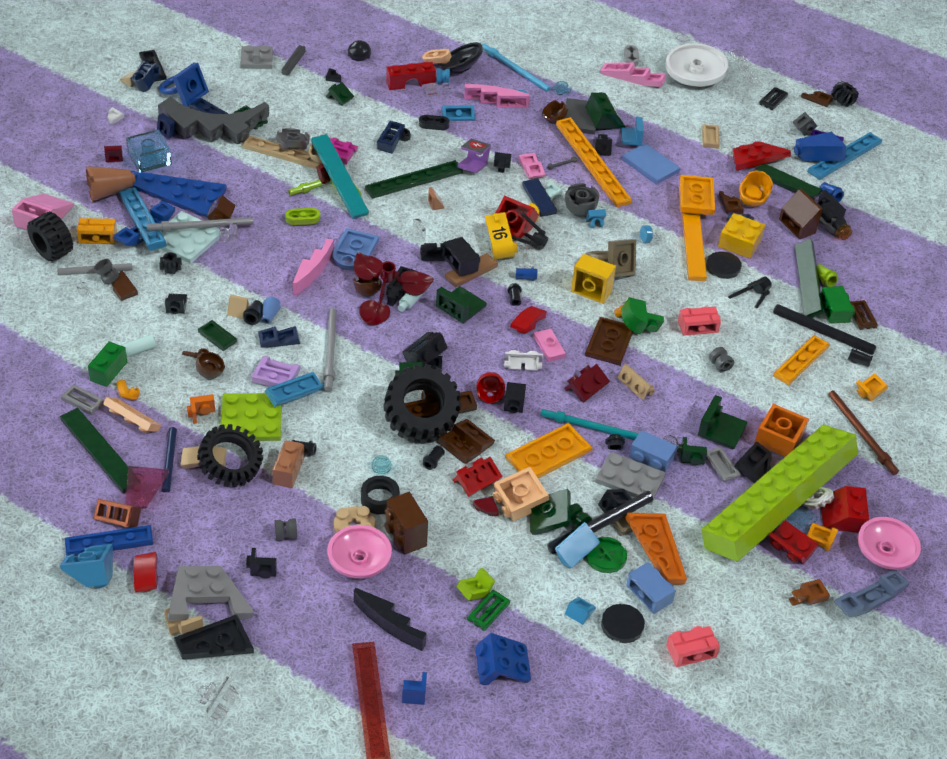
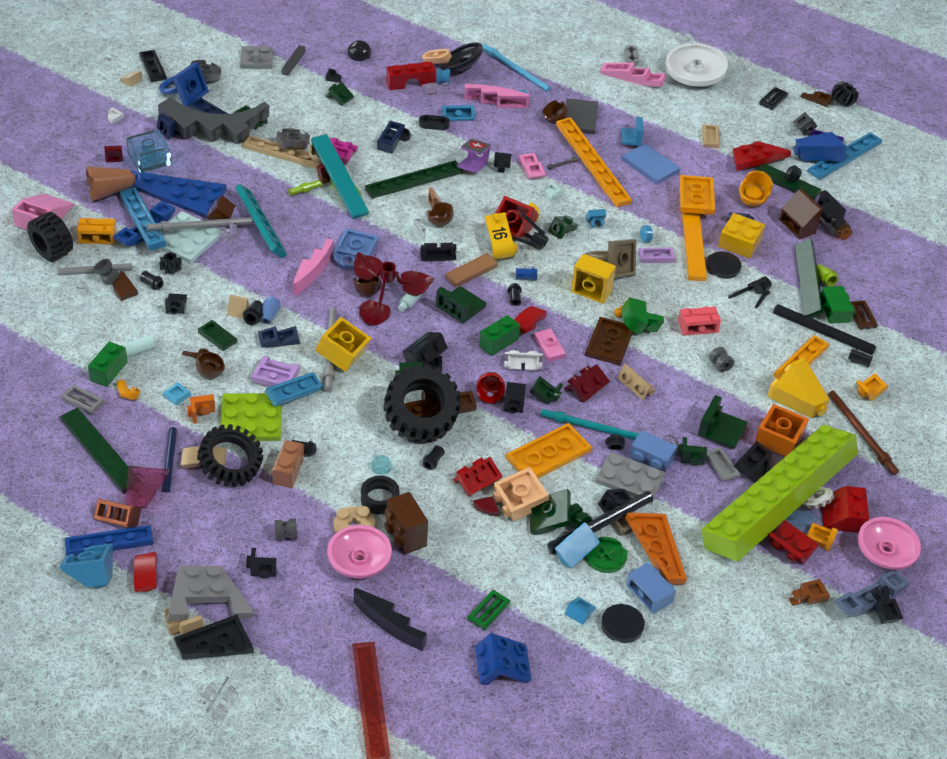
(132, 415): light nougat plate -> none
(145, 76): dark blue piece -> none
(154, 281): none -> black pin
(177, 393): none -> medium azure tile
(210, 72): none -> flat silver plate
(261, 221): none -> teal tile
(302, 216): lime plate -> none
(343, 344): none -> yellow brick
(394, 289): black hinge -> none
(414, 691): blue panel -> none
(440, 214): none -> reddish brown hair
(461, 256): black brick -> none
(466, 441): reddish brown slope -> none
(477, 586): lime bracket -> none
(499, 335): none -> green brick
(539, 197): dark blue tile -> none
(545, 391): none -> dark green bracket
(561, 88): clear light blue plate -> none
(562, 224): none -> dark green bracket
(581, 199): dark grey cylinder -> none
(603, 112): dark green slope -> none
(603, 145): black bracket -> none
(654, 255): none -> lavender tile
(692, 646): coral brick -> none
(731, 204): reddish brown tile -> none
(793, 174): none -> black tile
(800, 390): none -> yellow slope
(835, 191): blue cone -> none
(886, 608): none -> black plate

